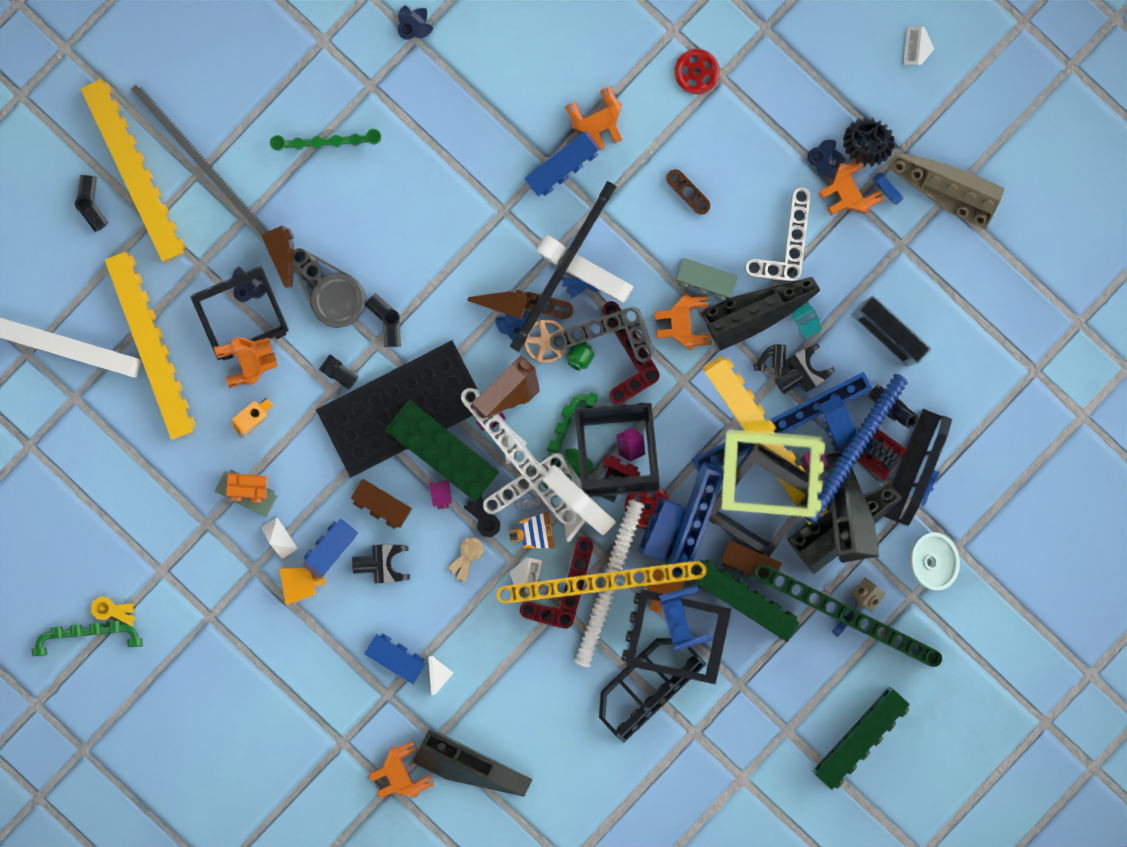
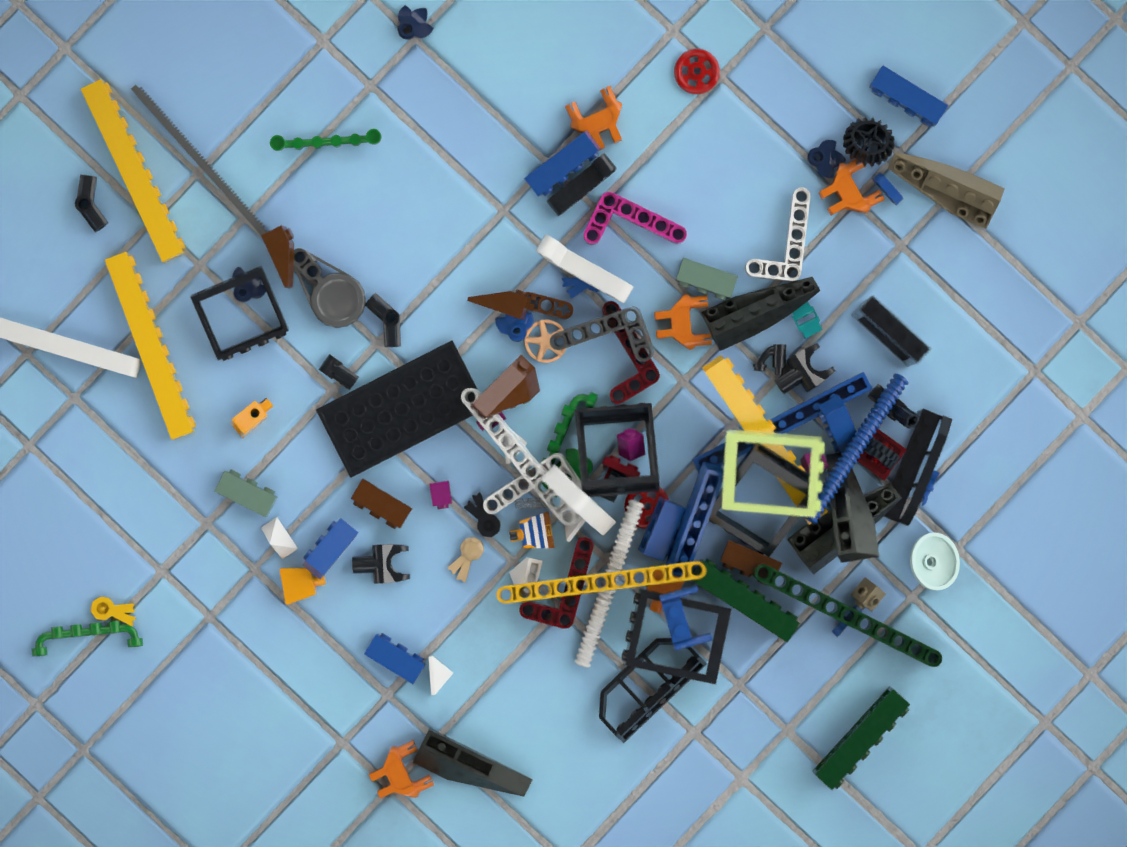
(247, 486): orange brick -> none
(253, 357): orange connector -> none
(442, 450): dark green brick -> none
(580, 356): green head -> none
(582, 184): none -> black beam
(603, 198): black piece -> none
(632, 217): none -> dark pink beam
(682, 177): reddish brown beam -> none
(908, 96): none -> blue brick
(917, 46): white slope -> none

